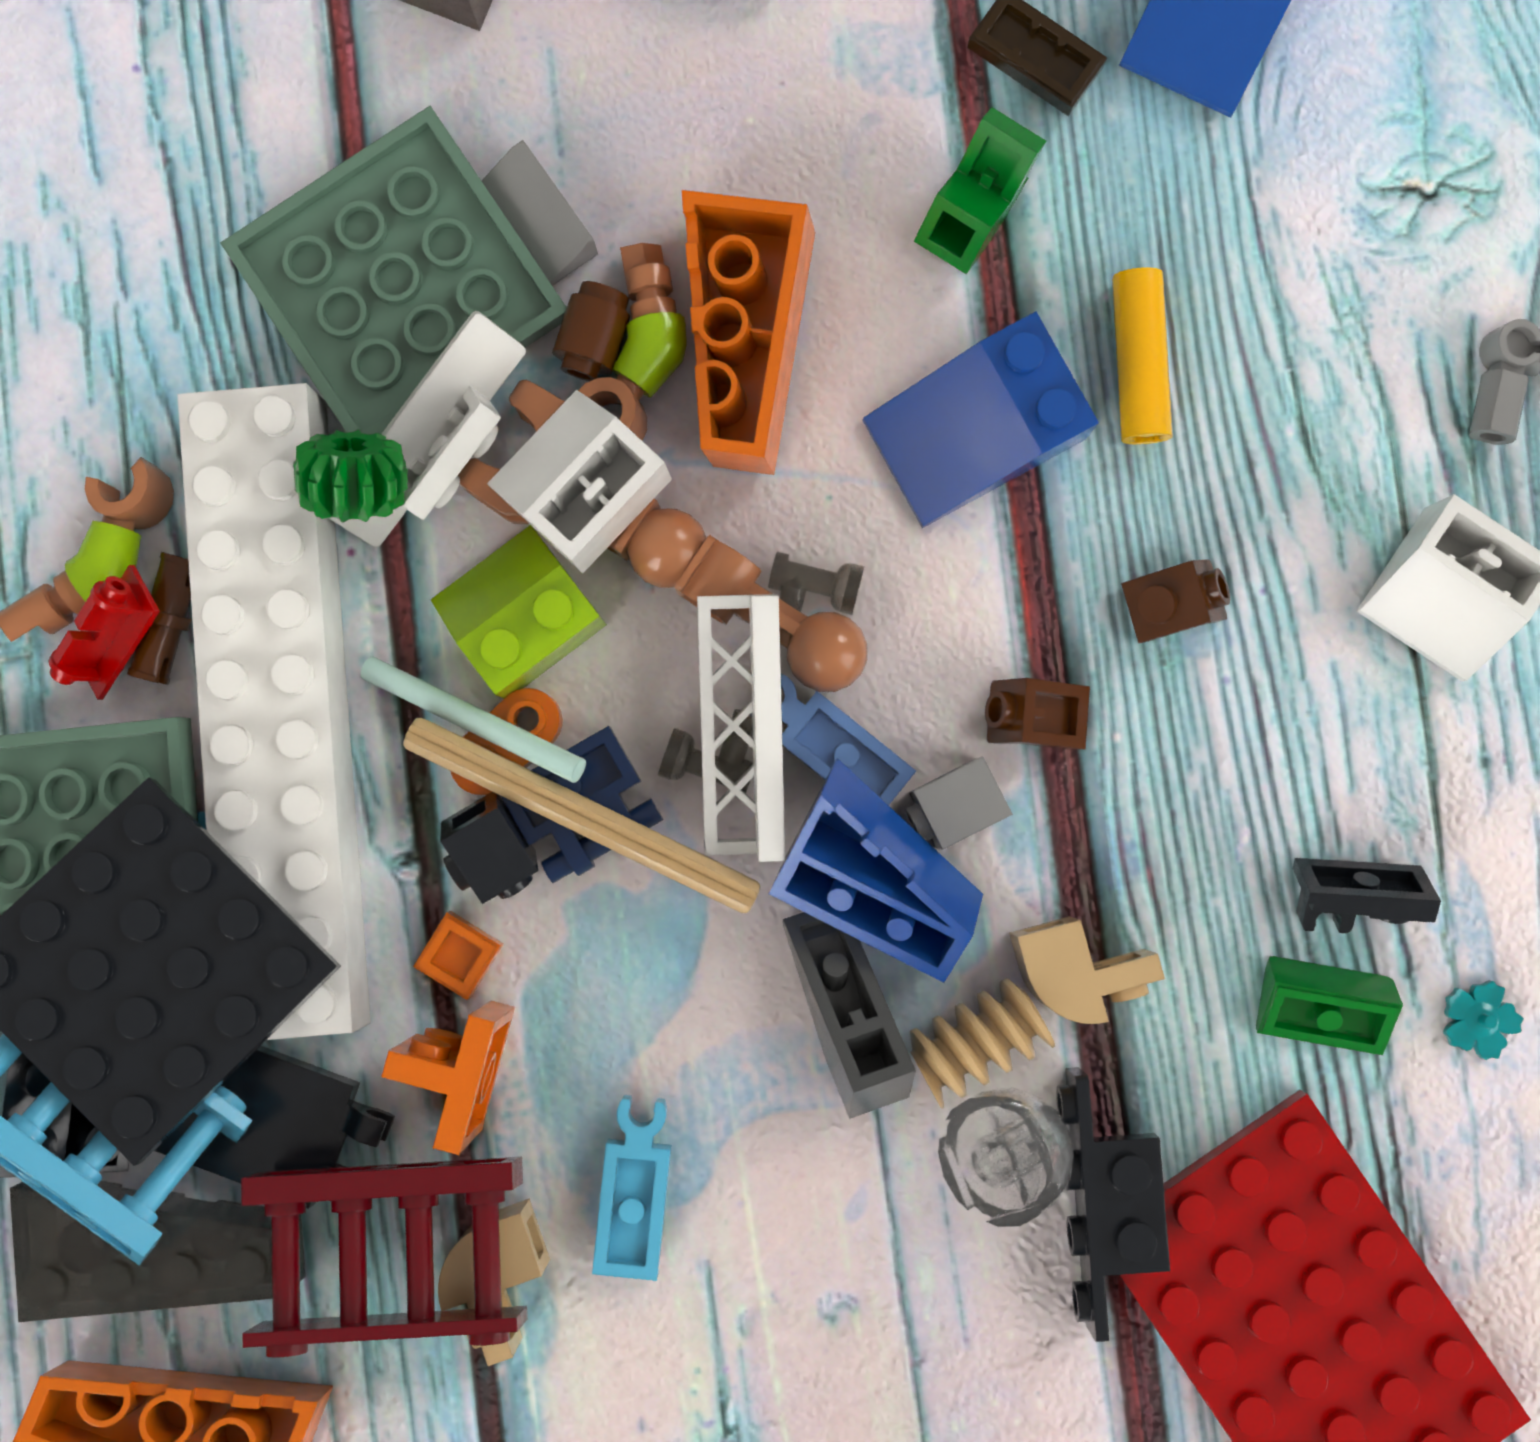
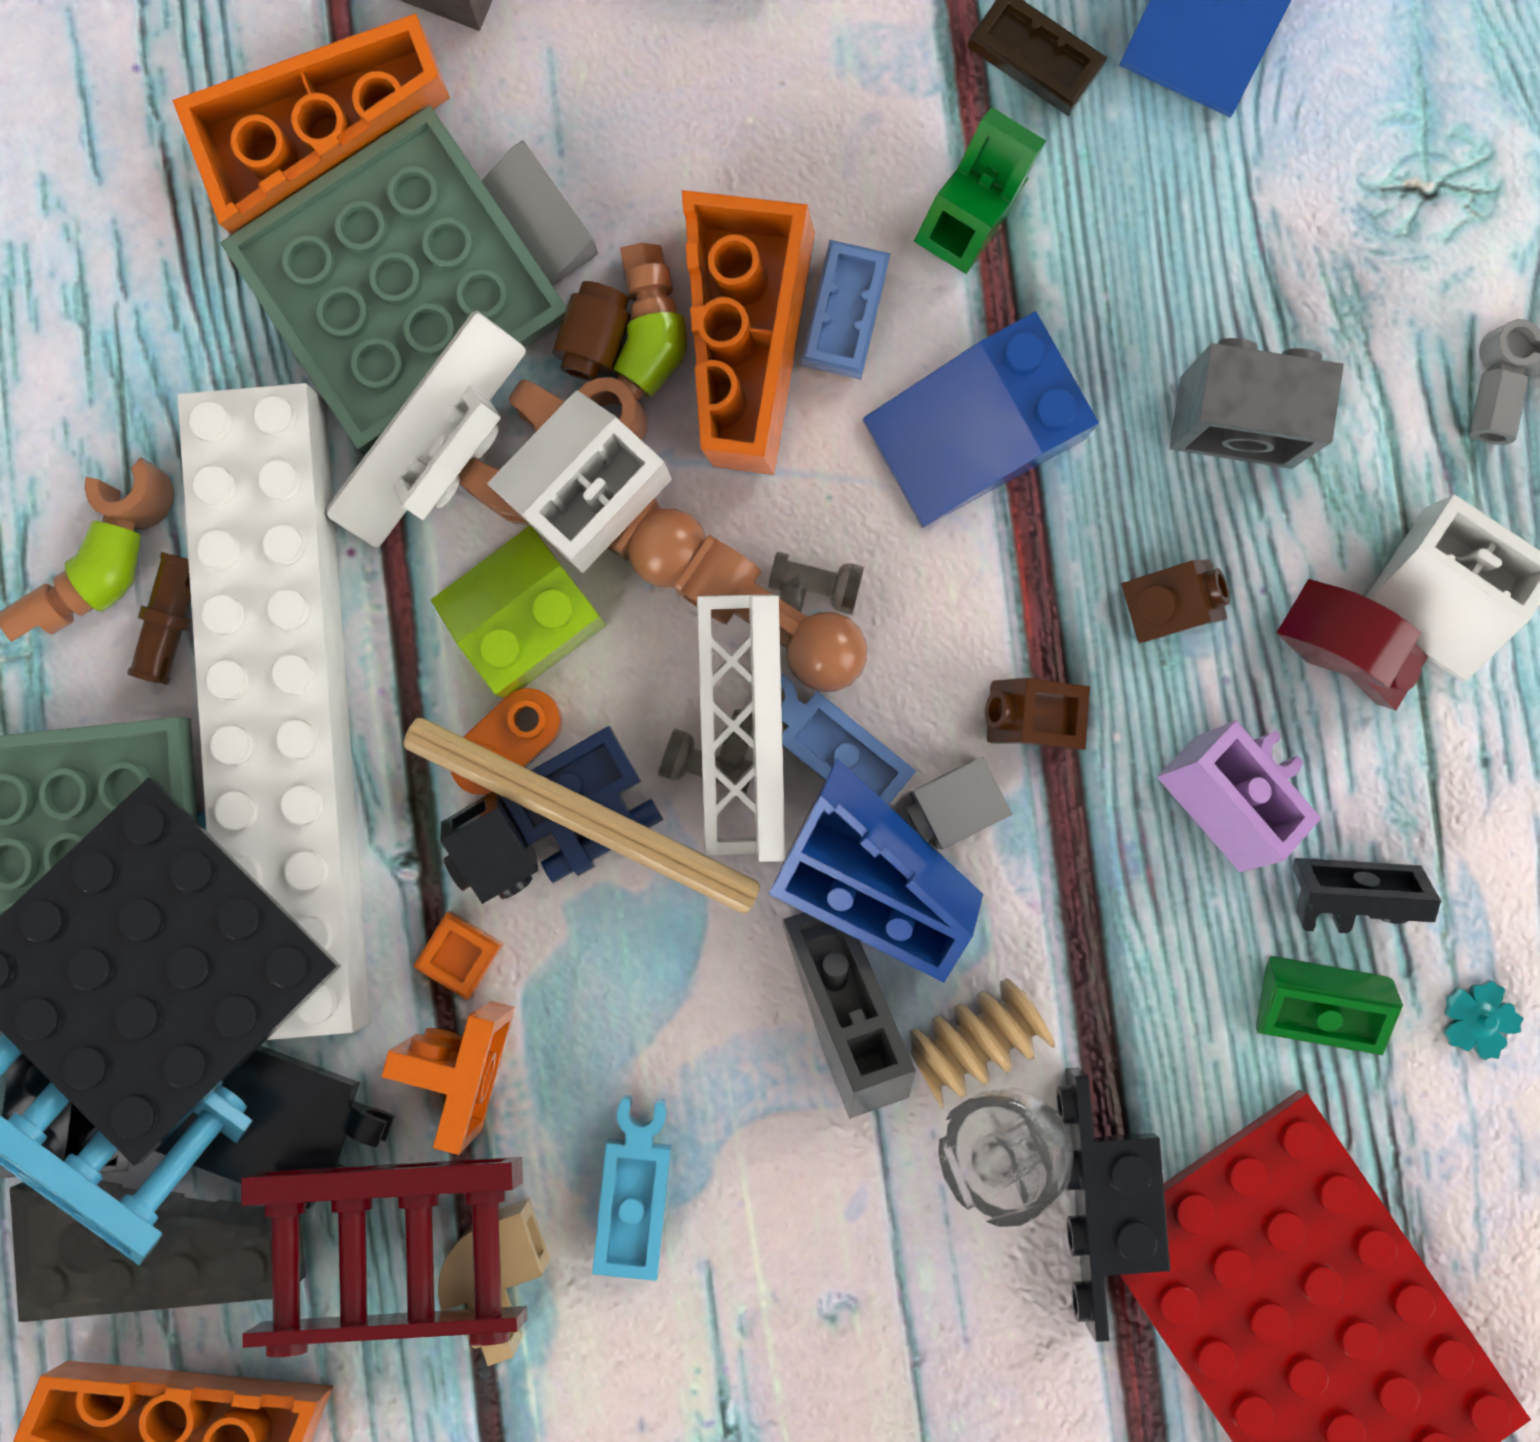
(110, 631): red hinge -> none
(305, 115): none -> orange wedge
(350, 475): green gear -> none
(474, 719): light aqua bar -> none
(845, 309): none -> medium blue plate
(1062, 976): tan brick -> none
(1142, 356): yellow piece -> none
(1241, 795): none -> lavender brick
(1256, 404): none -> flat silver brick
(1355, 639): none -> dark red brick

